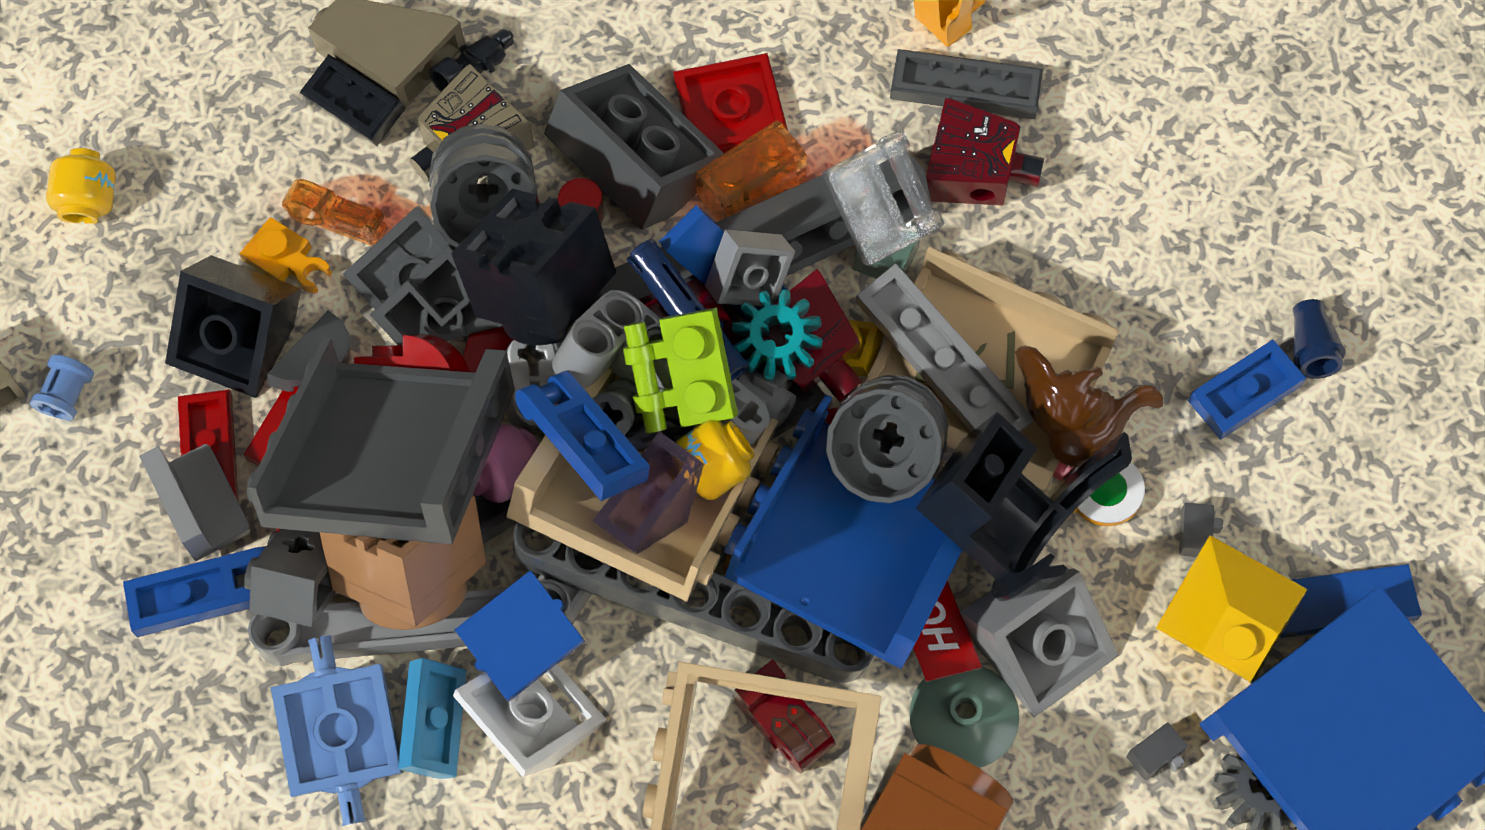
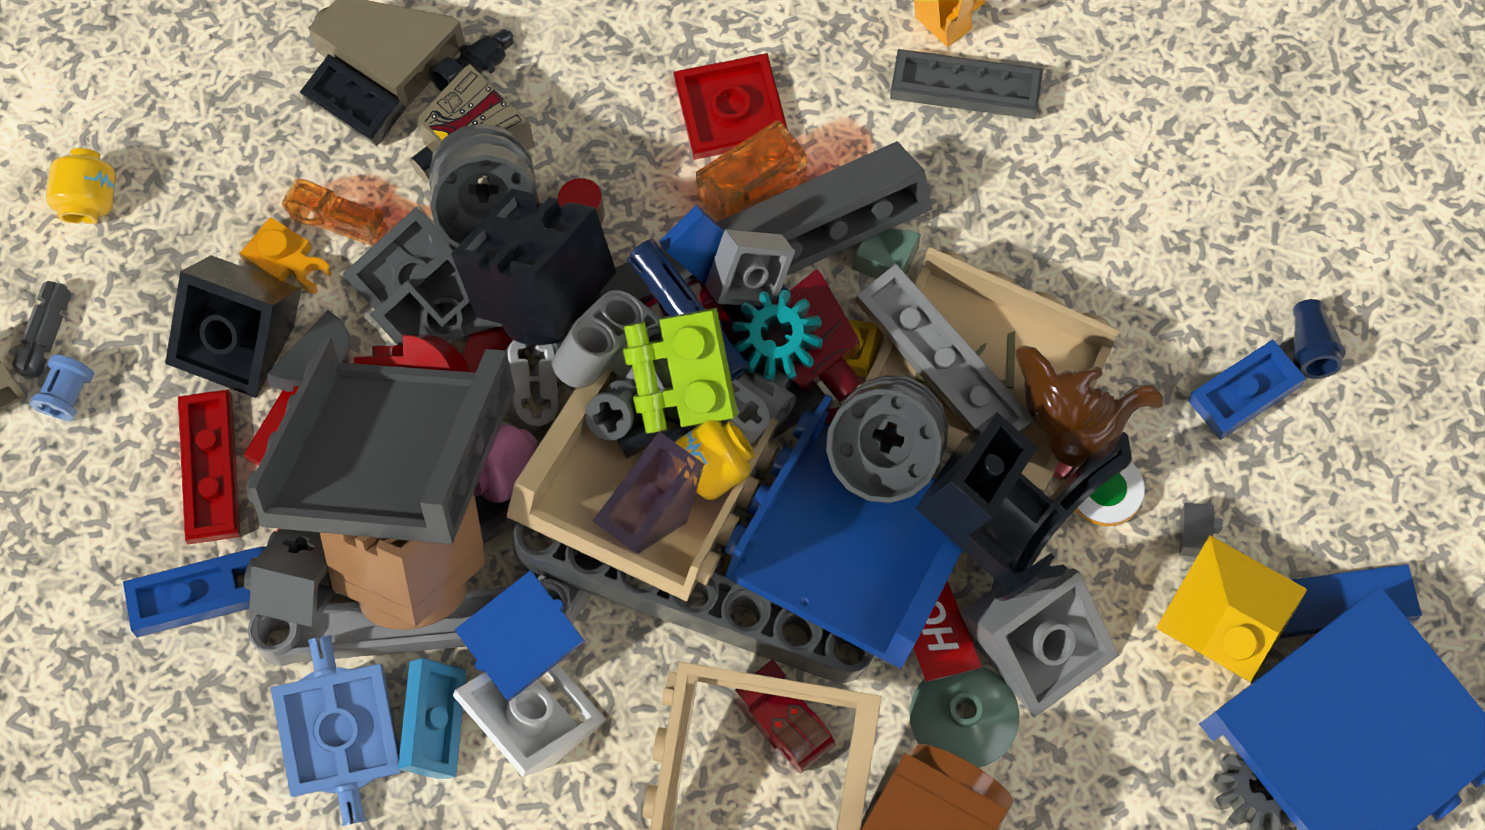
(41, 329): none -> dark grey axle
(197, 499): light grey panel -> none
(583, 435): blue plate -> none
(631, 143): dark grey slope -> none
(869, 204): clear plate -> none
(977, 157): dark red torso -> none
(1157, 751): flat silver piece -> none

